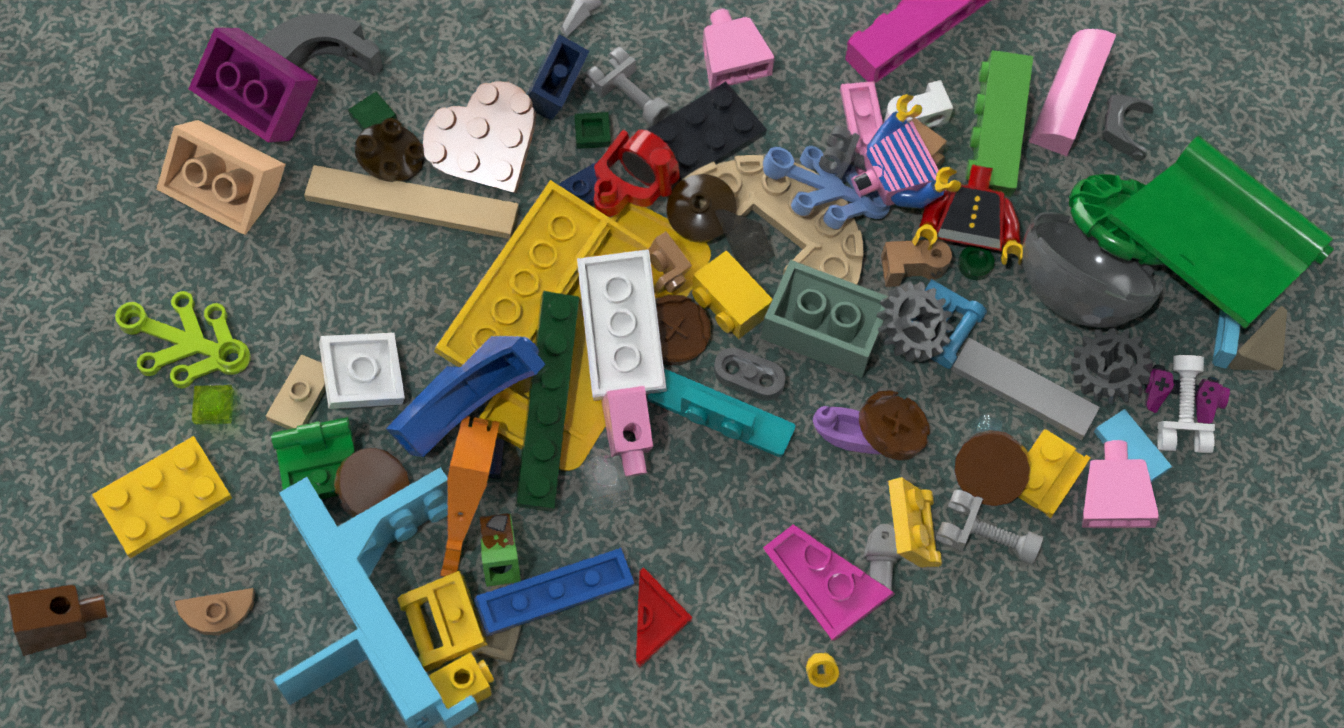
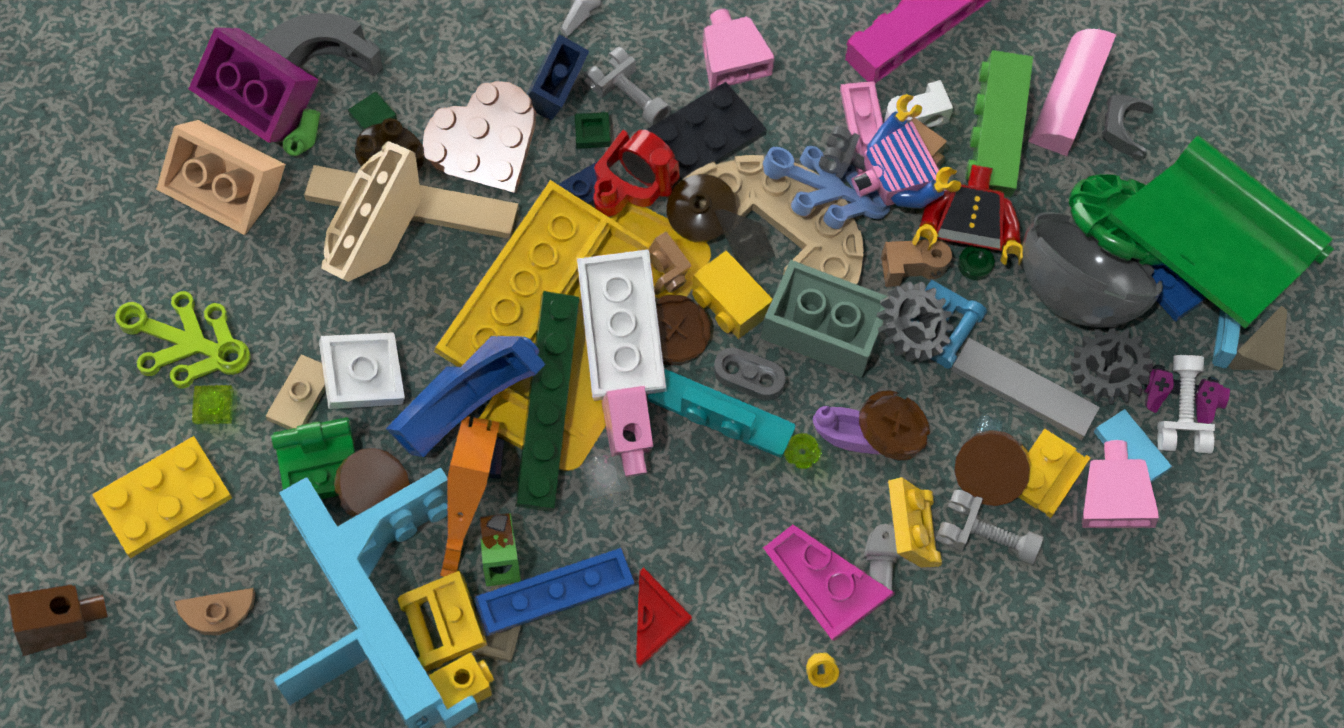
(305, 135): none -> bright green arm
(373, 214): none -> tan wedge
(806, 442): none -> clear neon green plate
(1176, 295): none -> blue plate

